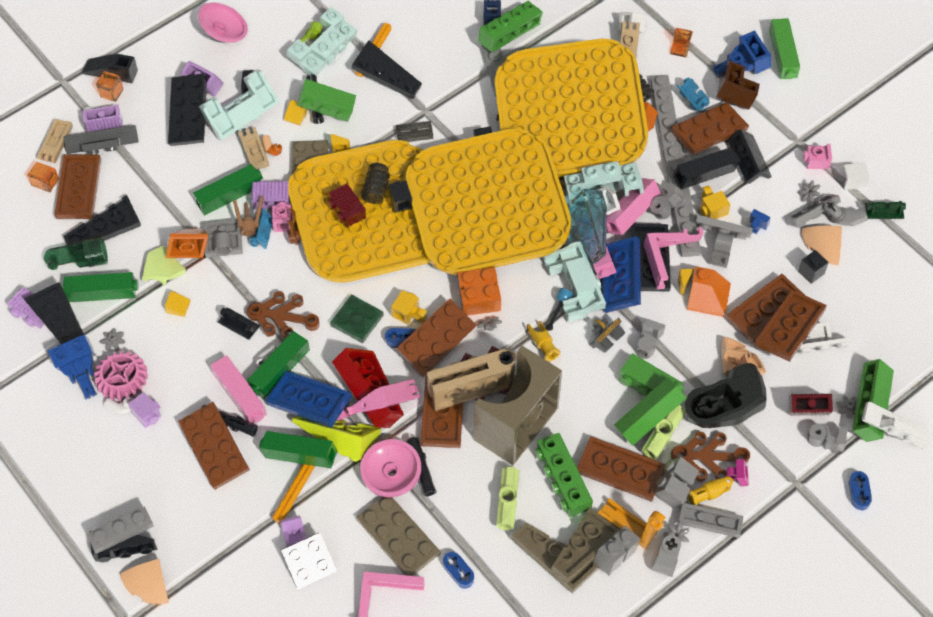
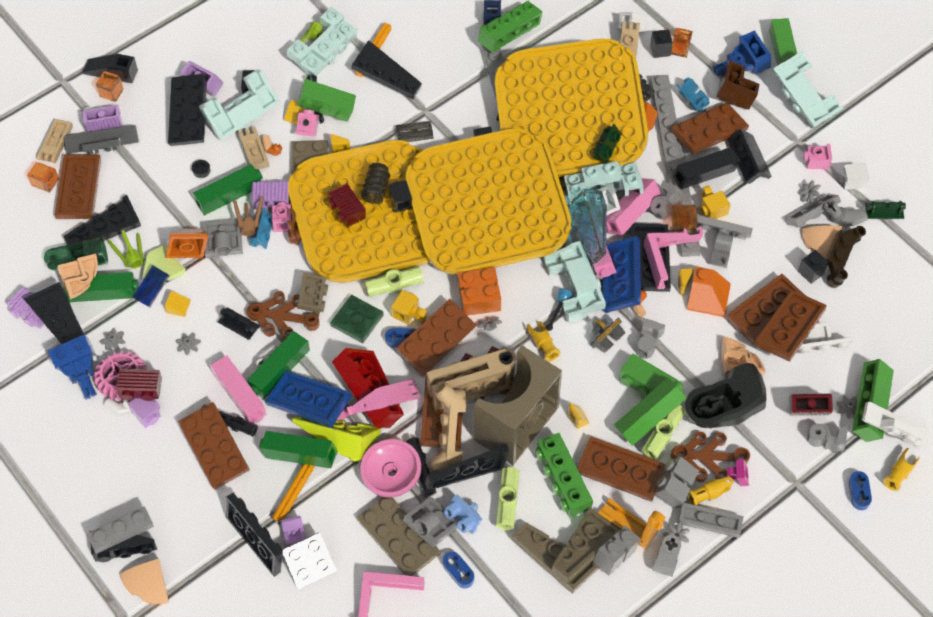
(78, 274): none -> light nougat brick
(133, 258): none -> lime plant
(139, 384): none -> dark red brick
(151, 286): none -> clear blue tile
(188, 343): none -> light grey plant
(201, 168): none -> black tile
(222, 22): bright pink dish -> none
(253, 534): none -> black plate
(311, 129): none -> bright pink brick
(312, 293): none -> dark tan bracket
(384, 283): none -> yellowish green piece
(430, 522): none -> light grey plate
(454, 402): none -> tan plate
(465, 513): none -> light blue hips
(473, 467): none -> black wing
(577, 415): none -> yellow slope
(610, 137): none -> dark green hinge
(639, 310): none -> light nougat arm
(661, 43): none -> black brick
(684, 217): none -> clear orange panel
(759, 220): blue tile -> none
(802, 93): none -> light aqua bracket
(839, 254): none -> dark brown plate
(900, 471): none -> yellow piece

